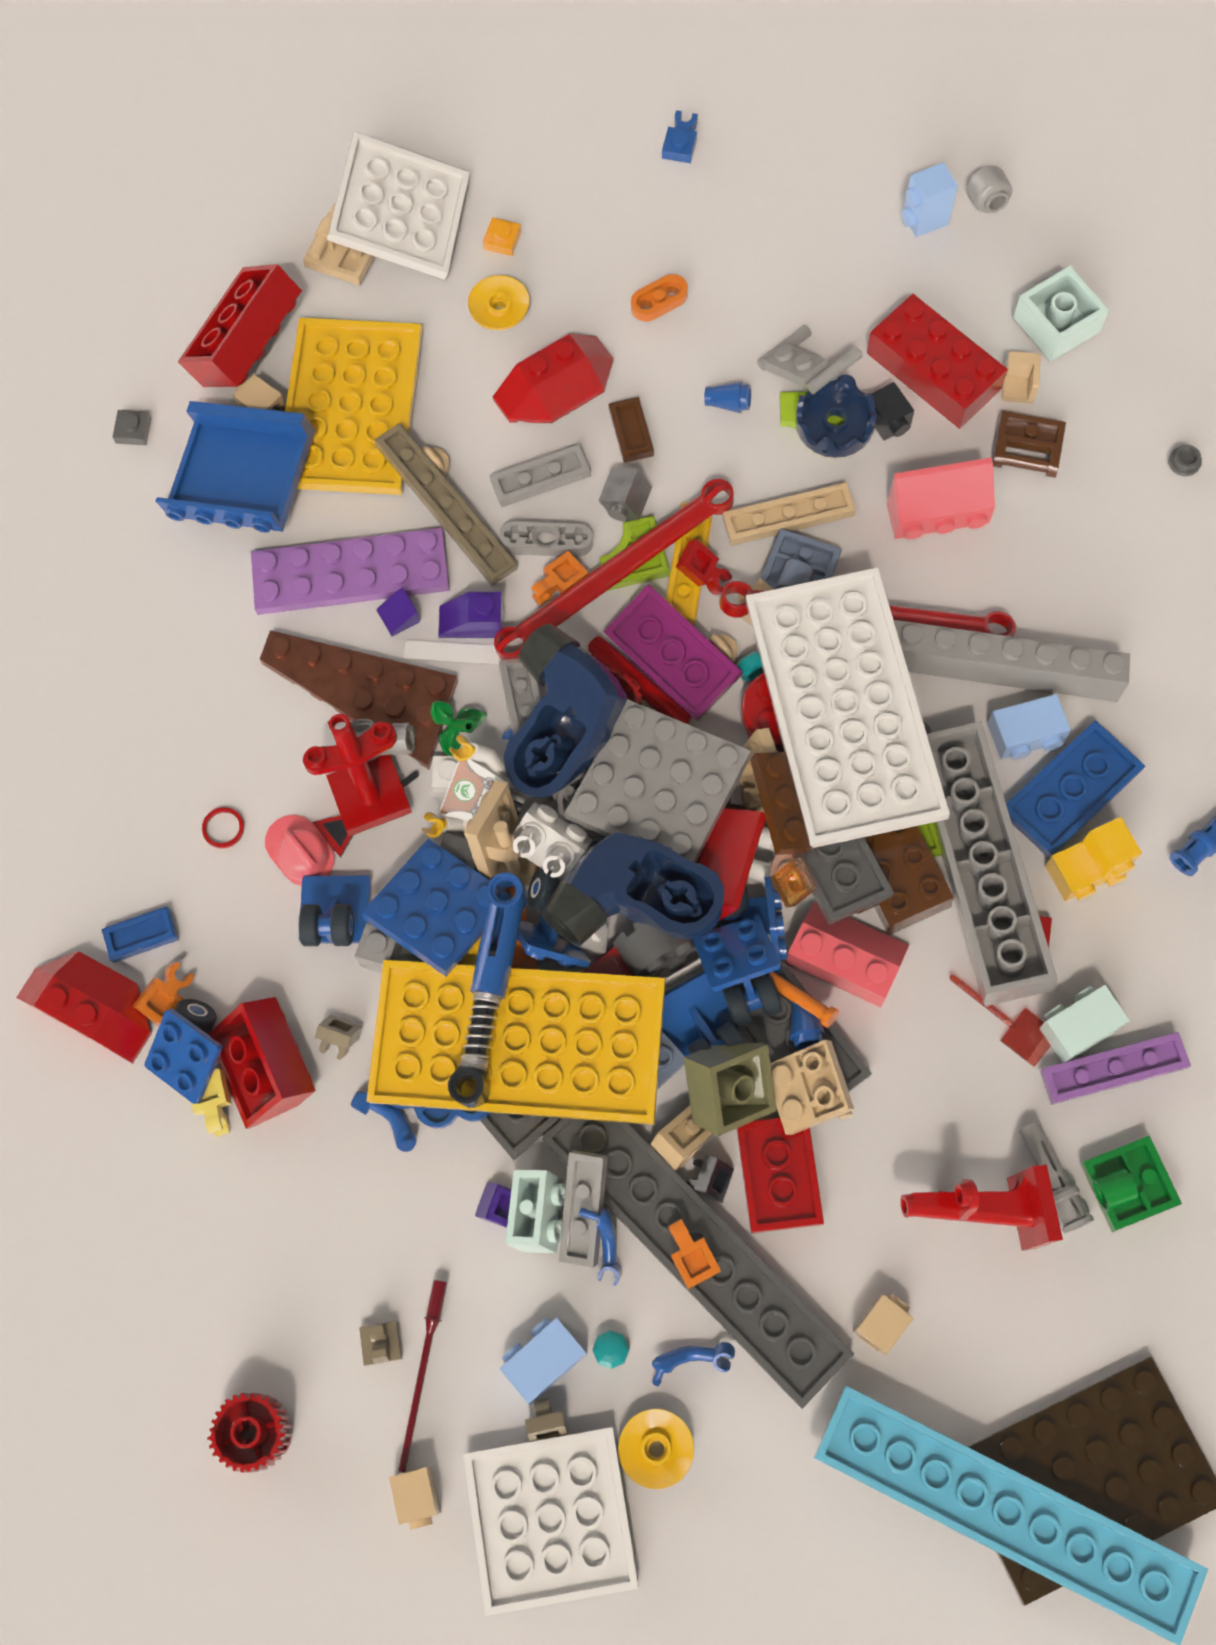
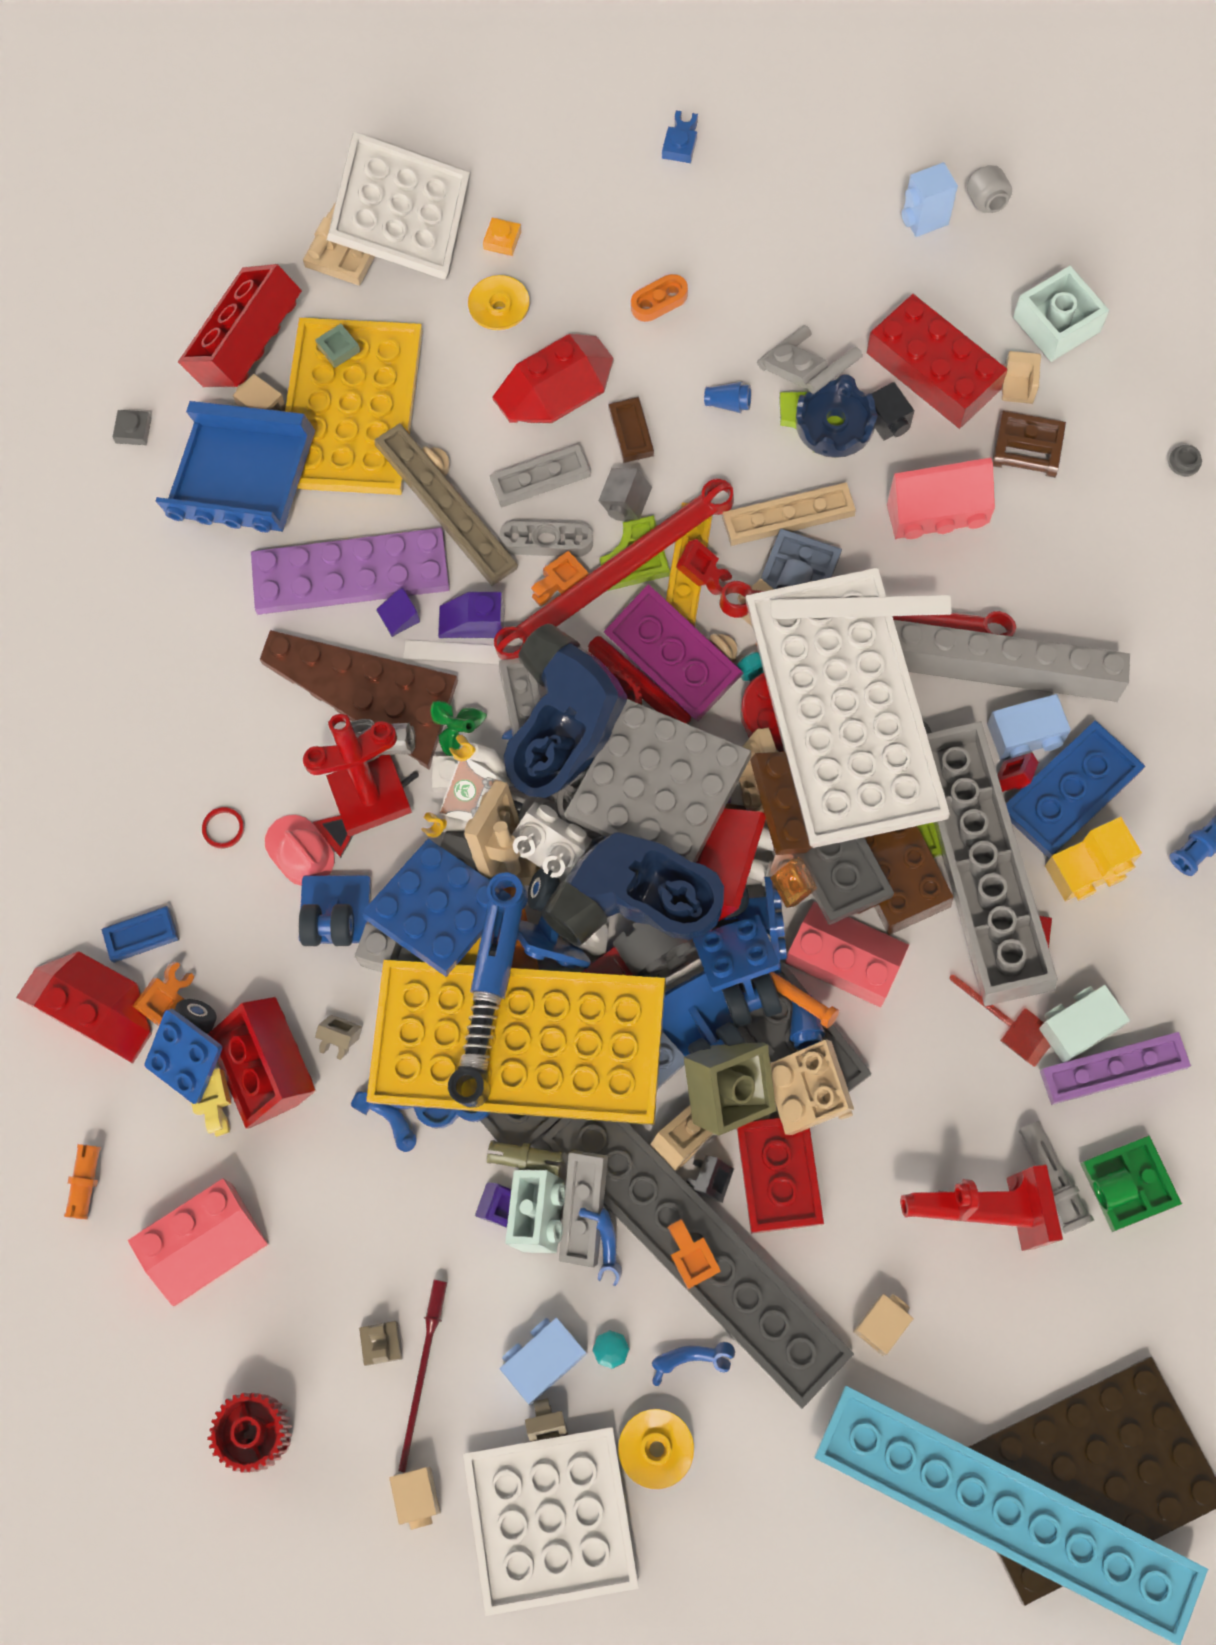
(82, 1181): none -> orange pin
(198, 1242): none -> coral slope
(337, 345): none -> sand green plate
(524, 1157): none -> olive pin
(861, 607): none -> white sticker
(1017, 772): none -> red plate

